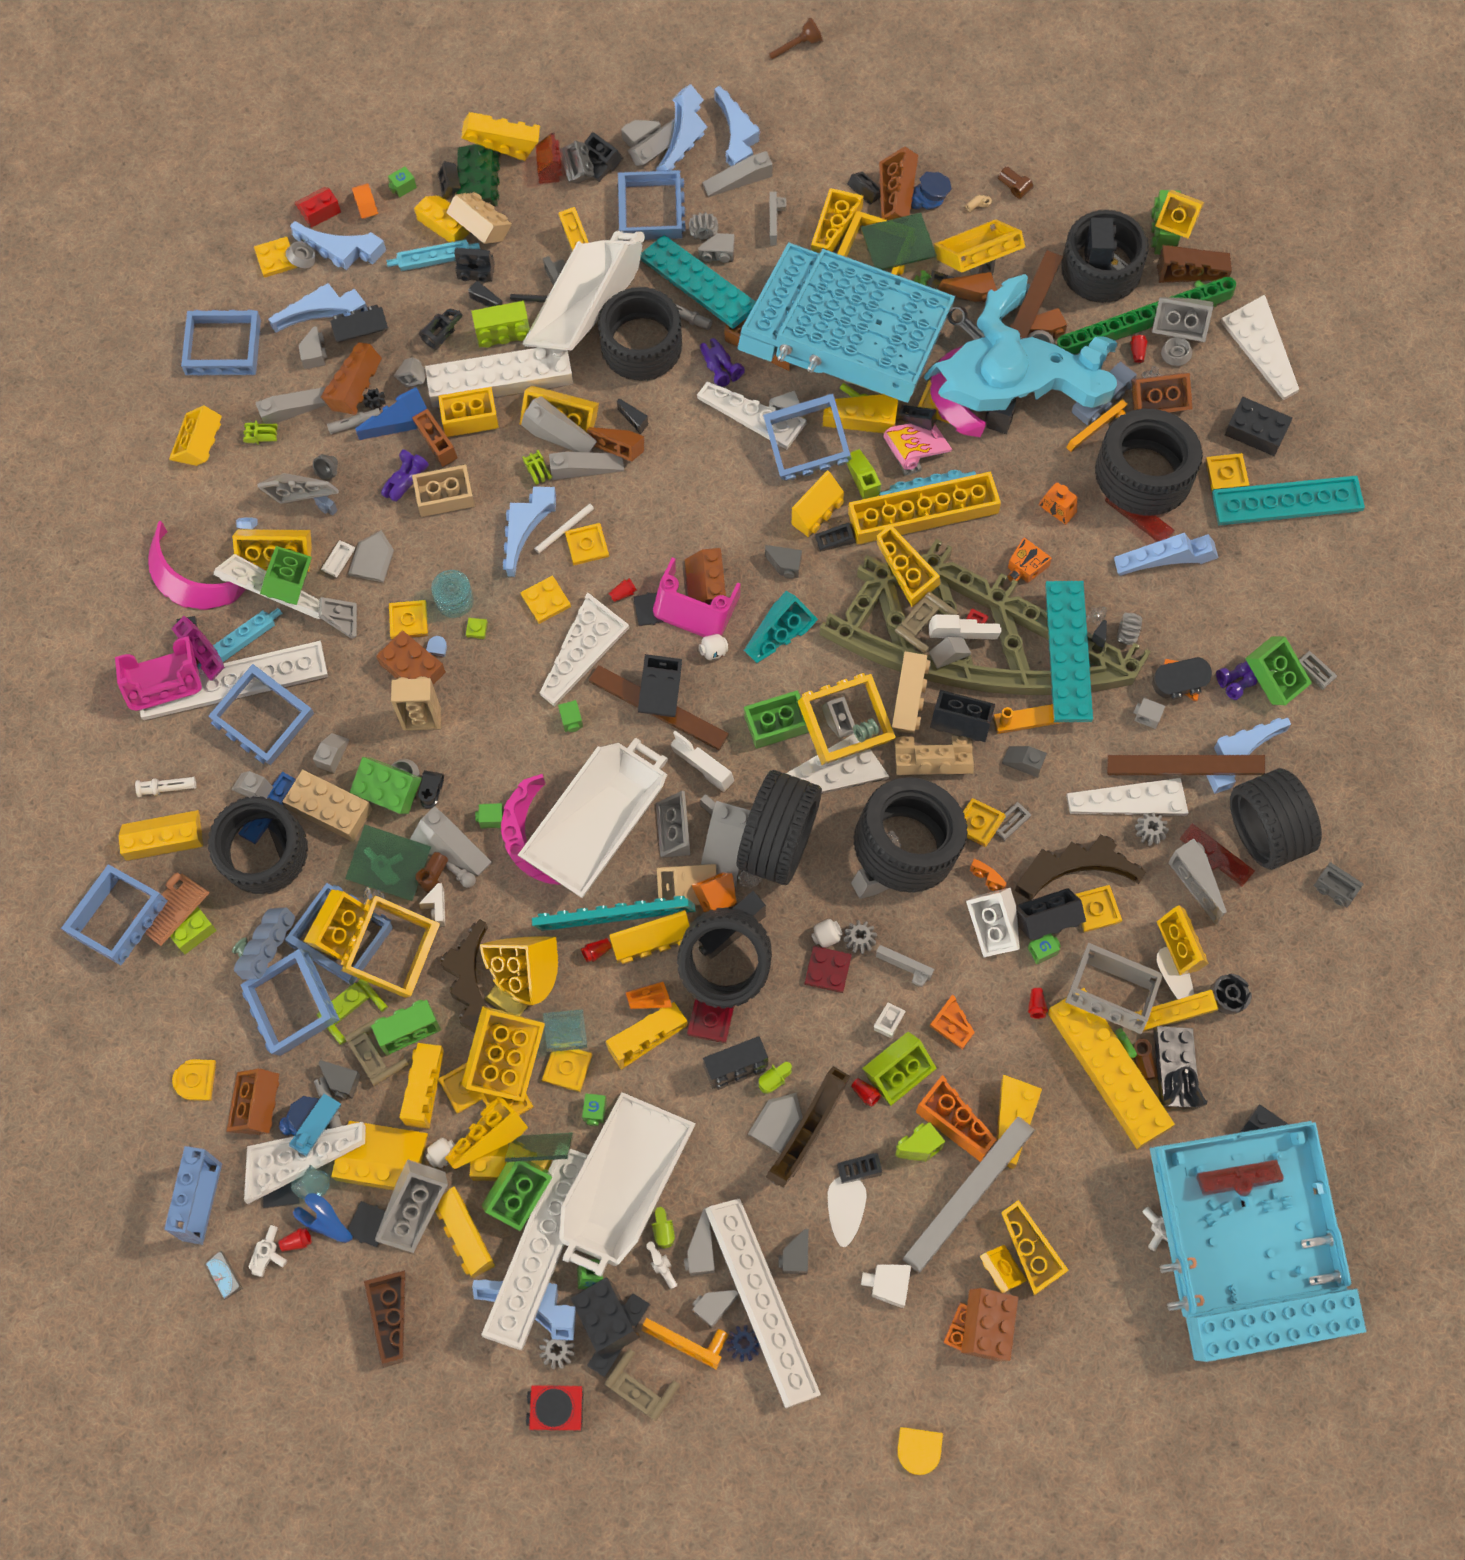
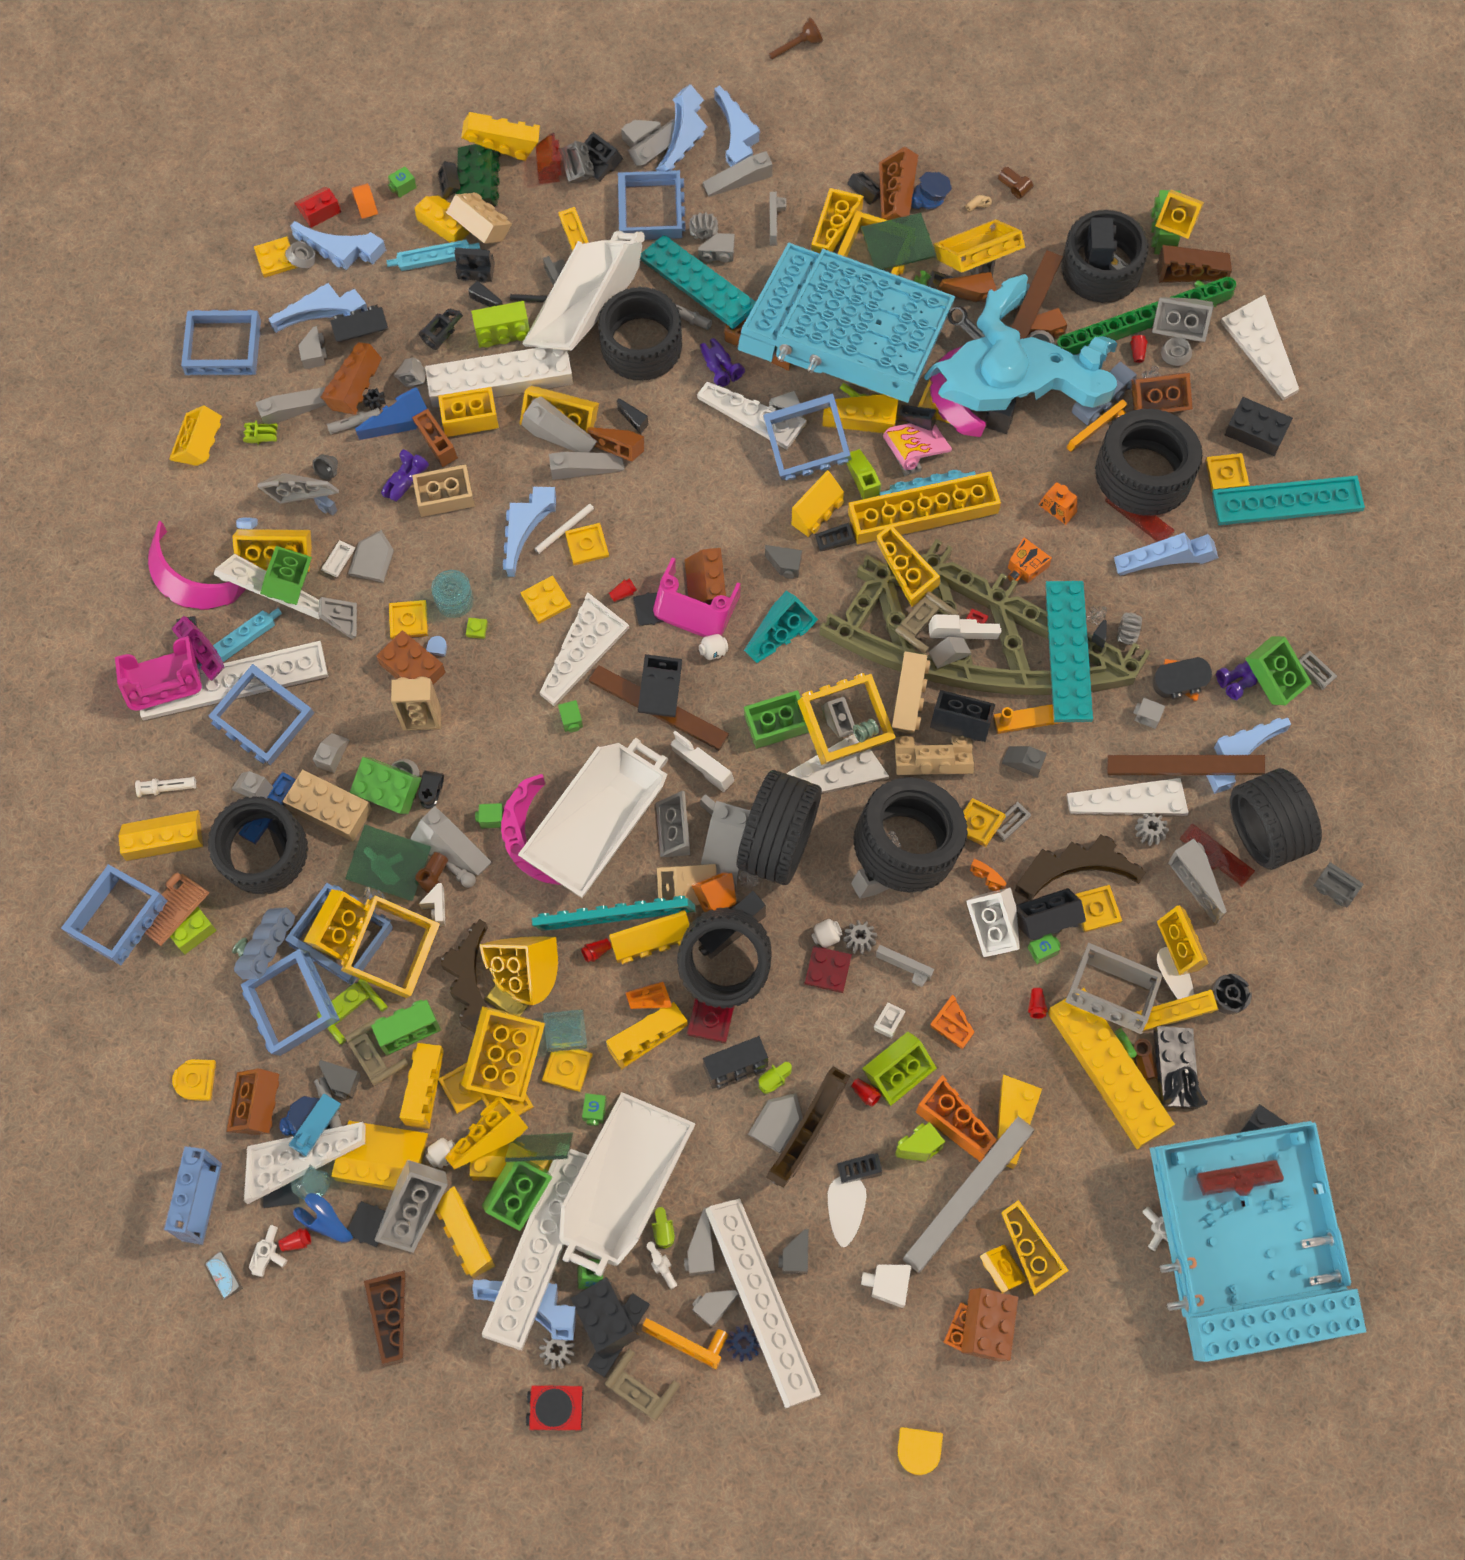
(536, 465): lime arm -> none

